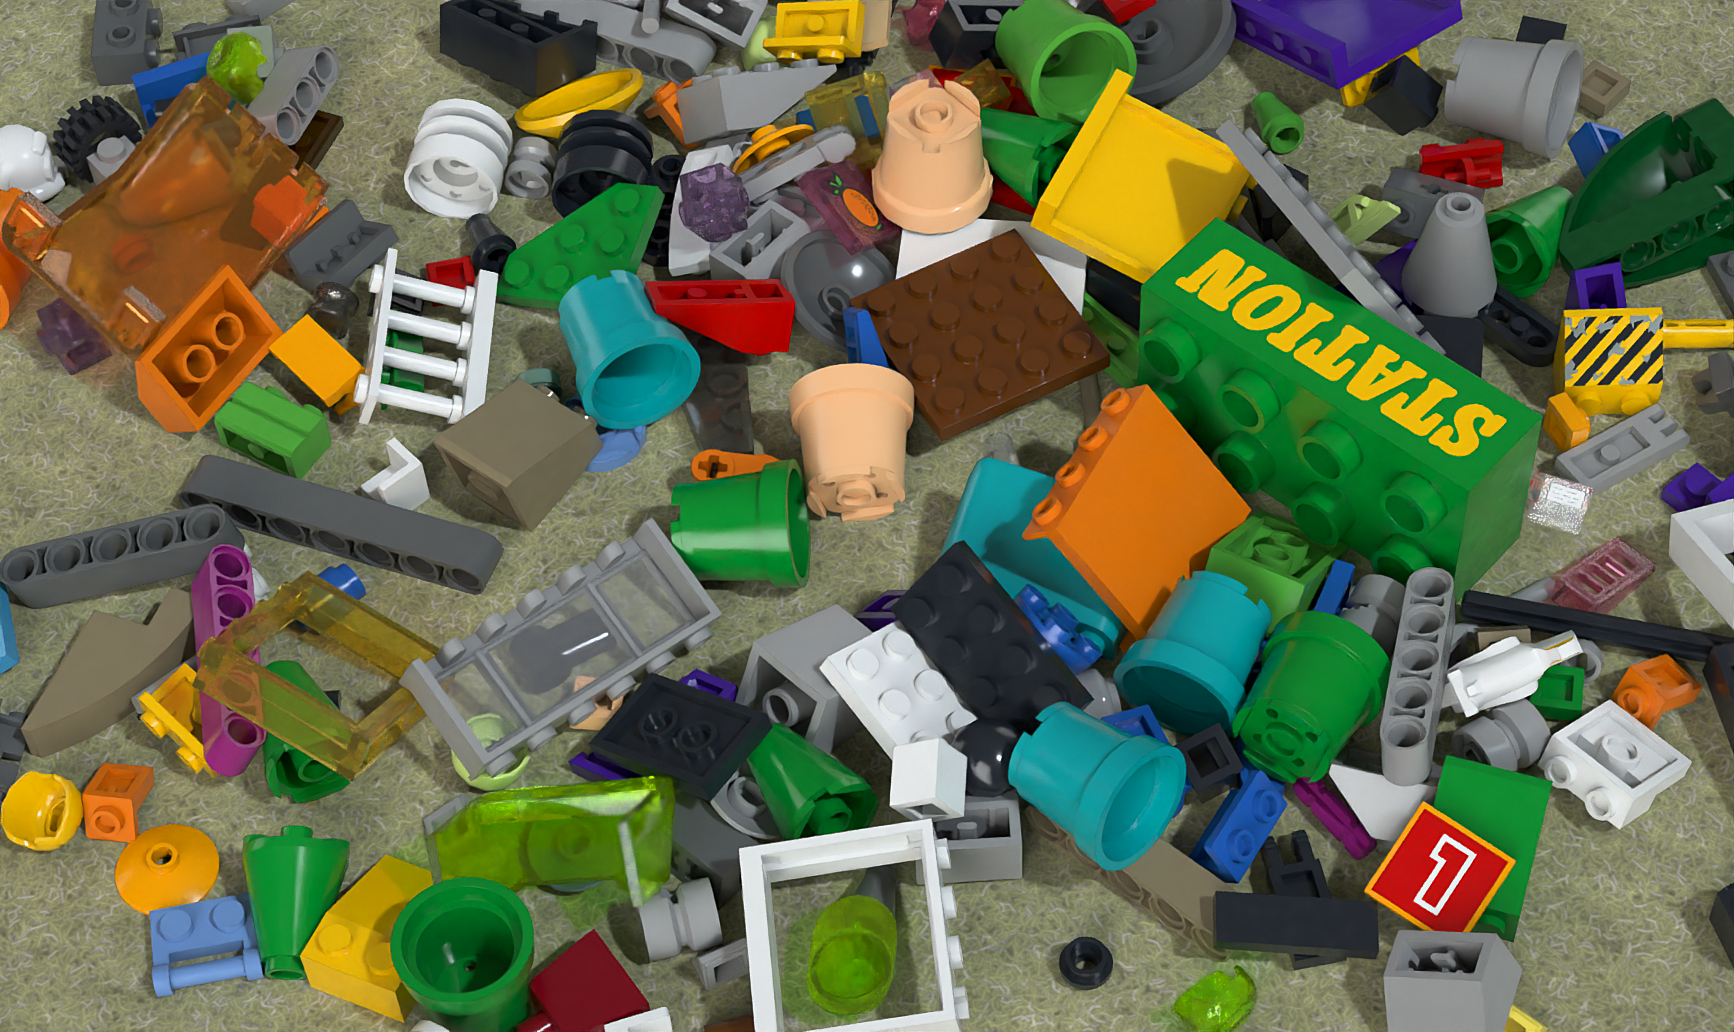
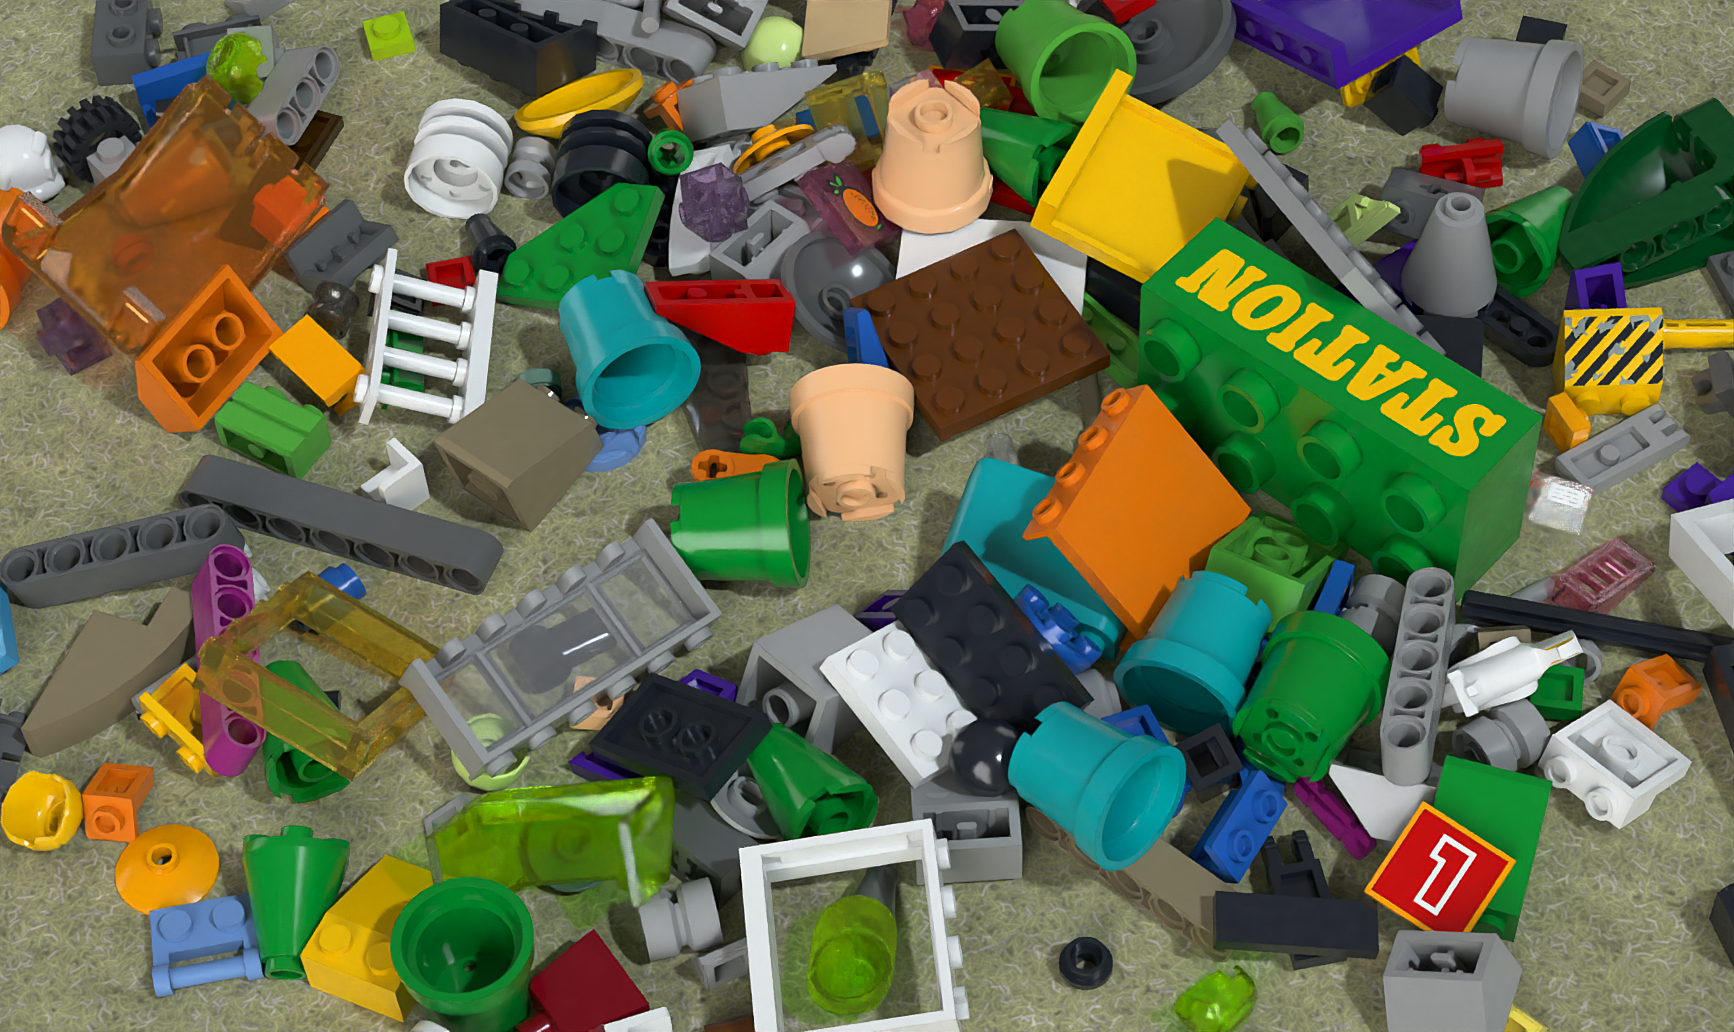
(388, 36): none -> lime plate
(670, 160): none -> green cone
(763, 439): none -> green piece
(817, 31): yellow bracket -> none
(928, 780): white brick -> none

